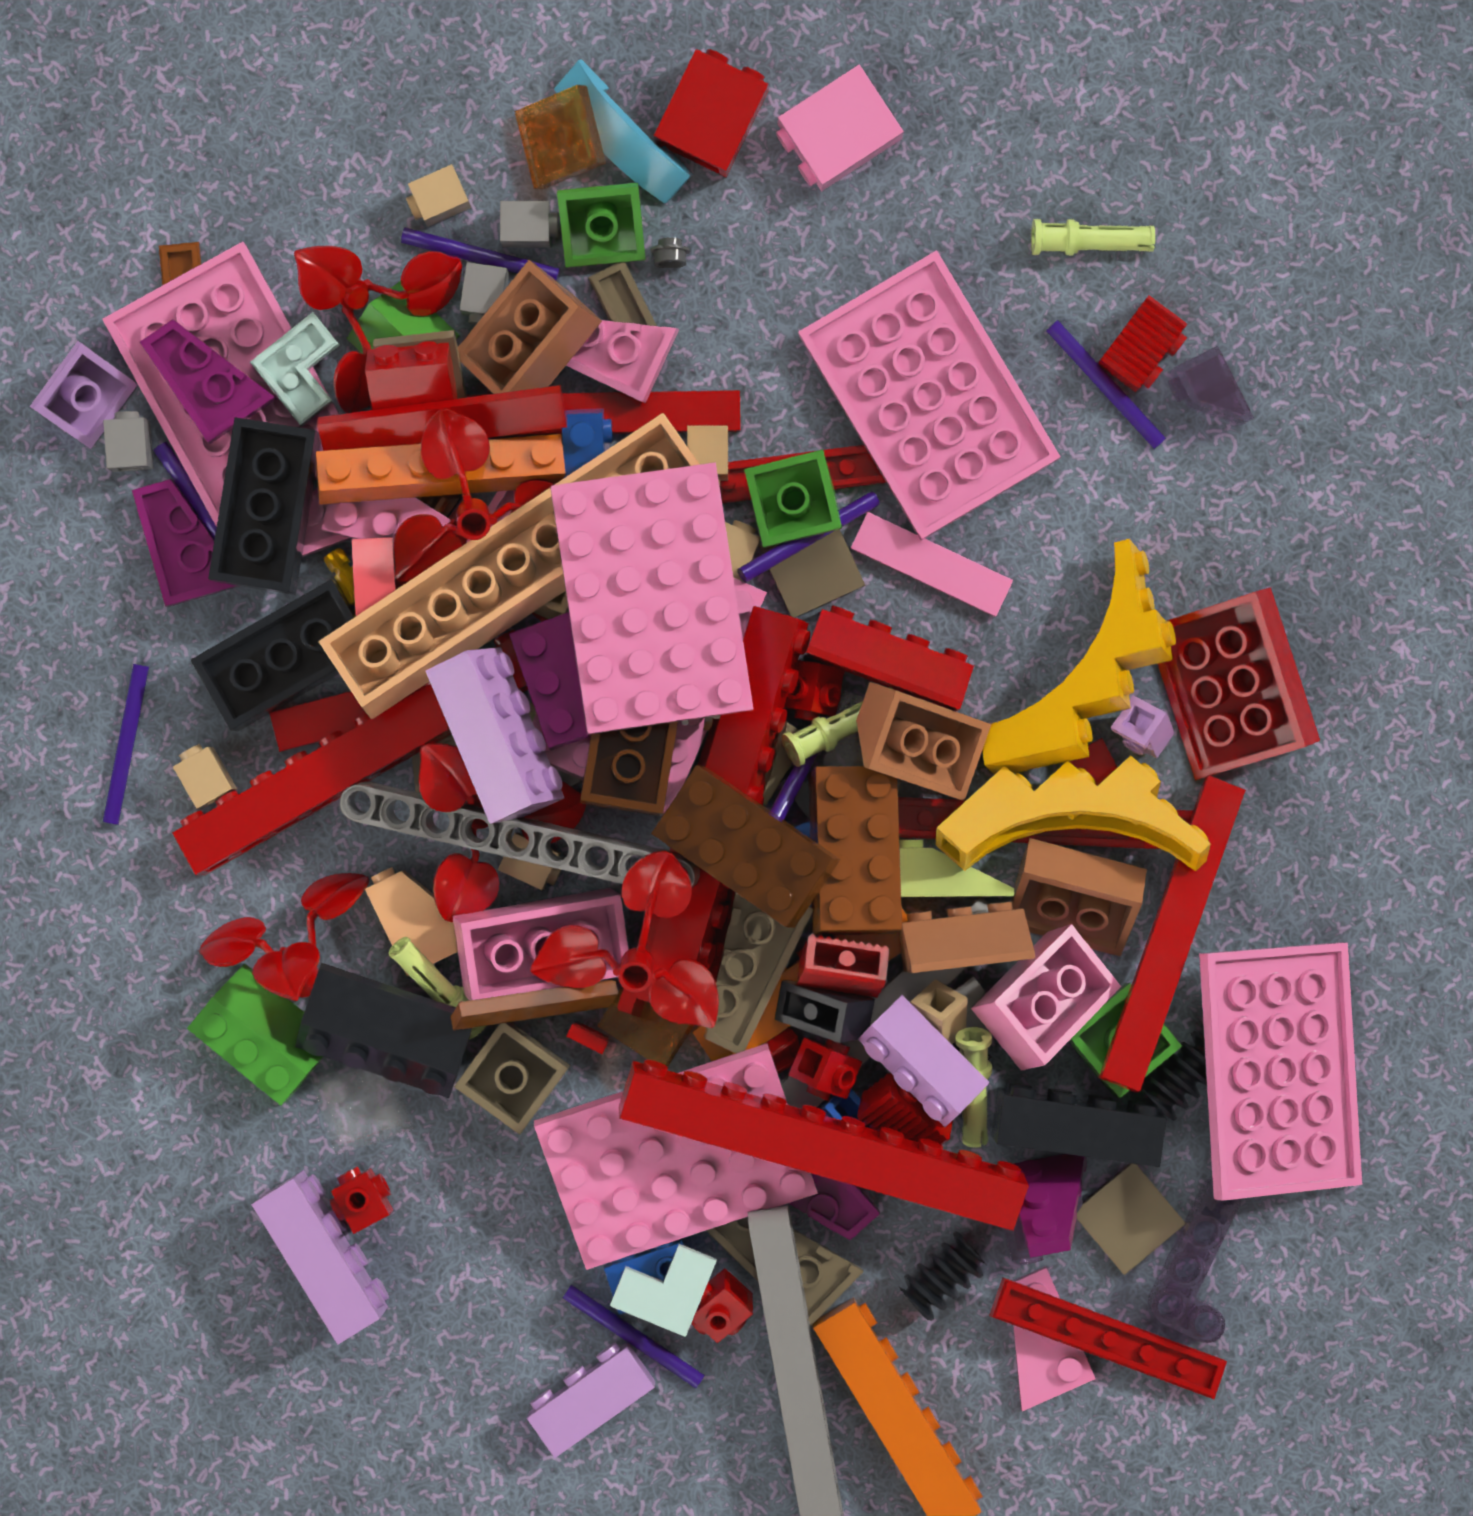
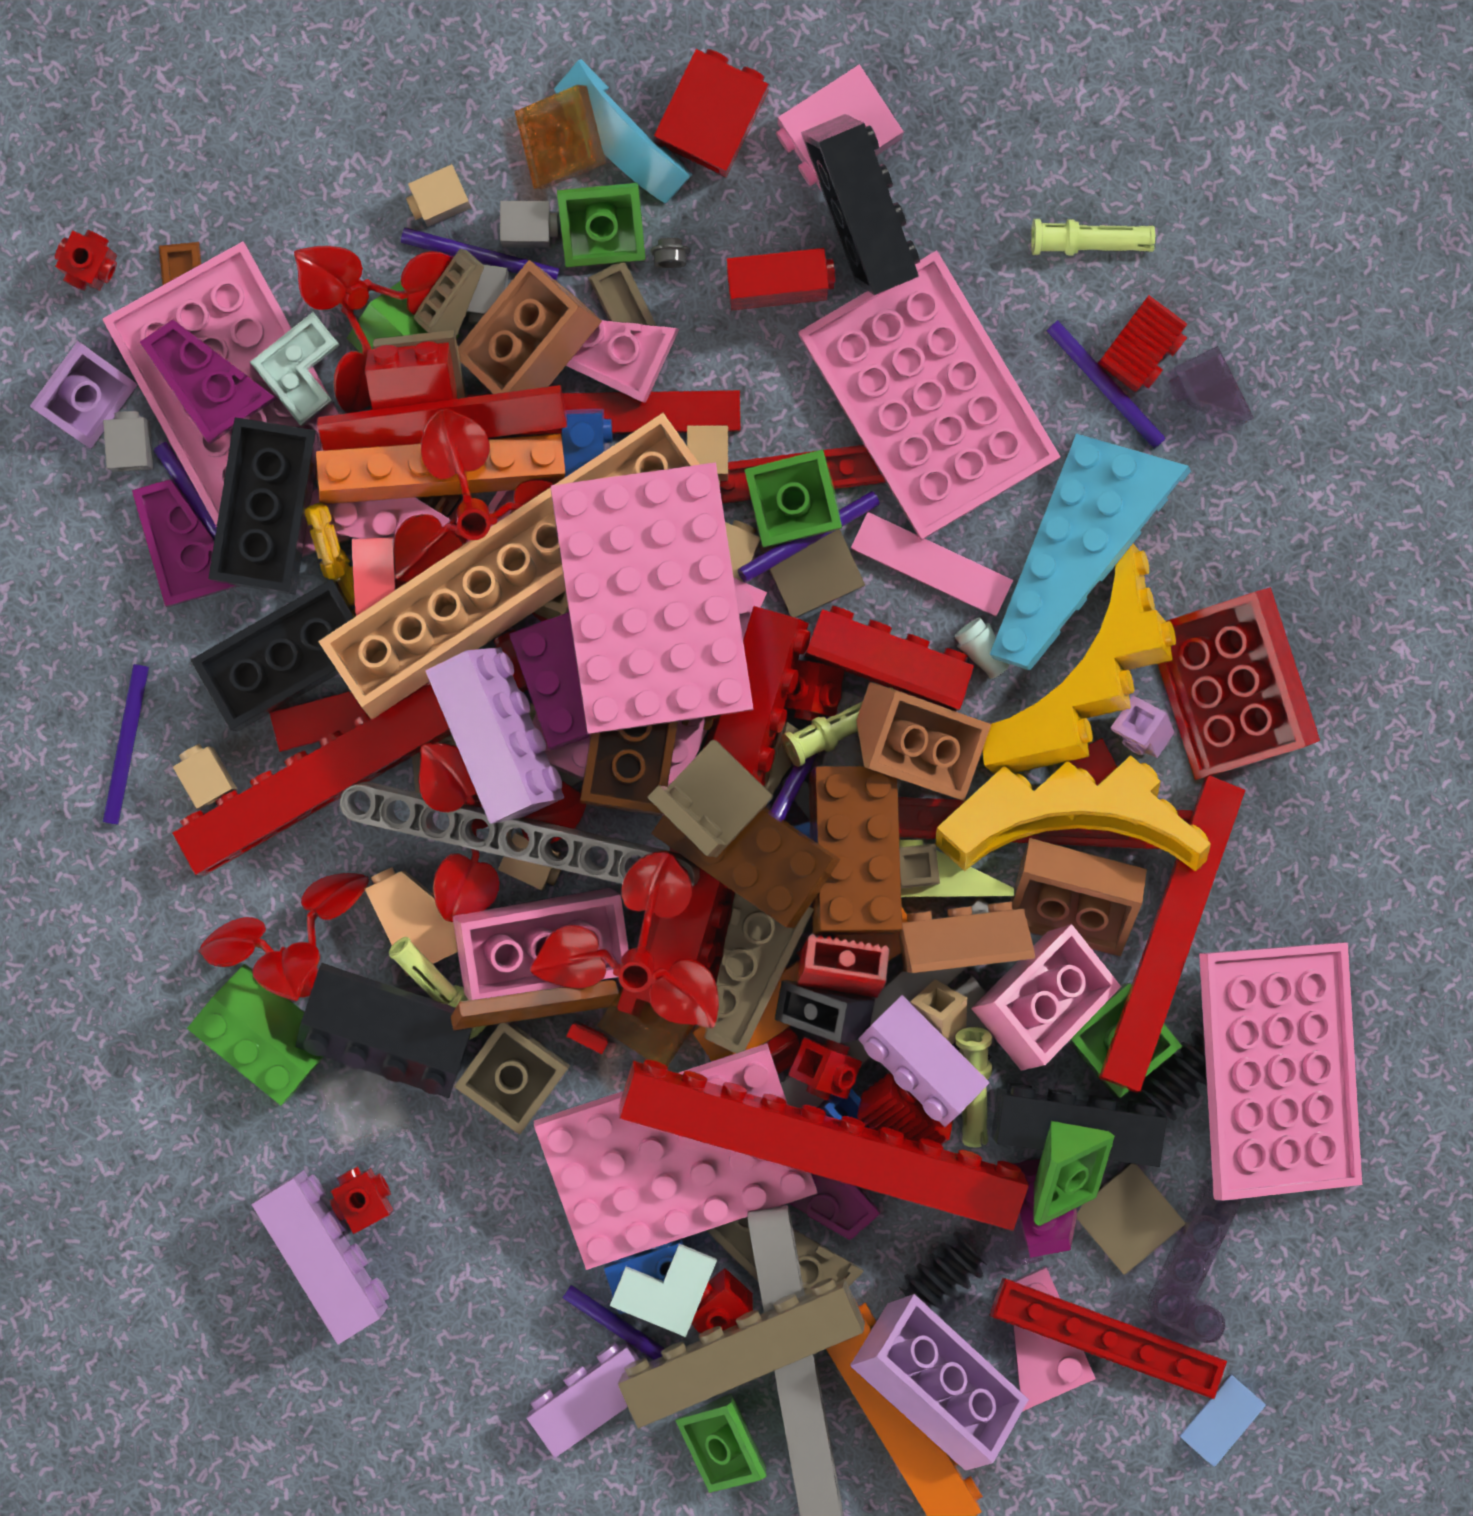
(98, 267): none -> red brick
(325, 541): none -> yellow axle
(451, 295): none -> dark tan slope
(712, 799): none -> dark tan bracket
(722, 1445): none -> bright green slope
(740, 1352): none -> dark tan brick
(779, 279): none -> red brick
(861, 203): none -> black brick
(918, 866): none -> dark tan tile
(939, 1382): none -> lavender brick
(977, 641): none -> light aqua cone
(1069, 1169): none -> bright green slope
(1086, 529): none -> medium azure wing
(1222, 1420): none -> light blue slope

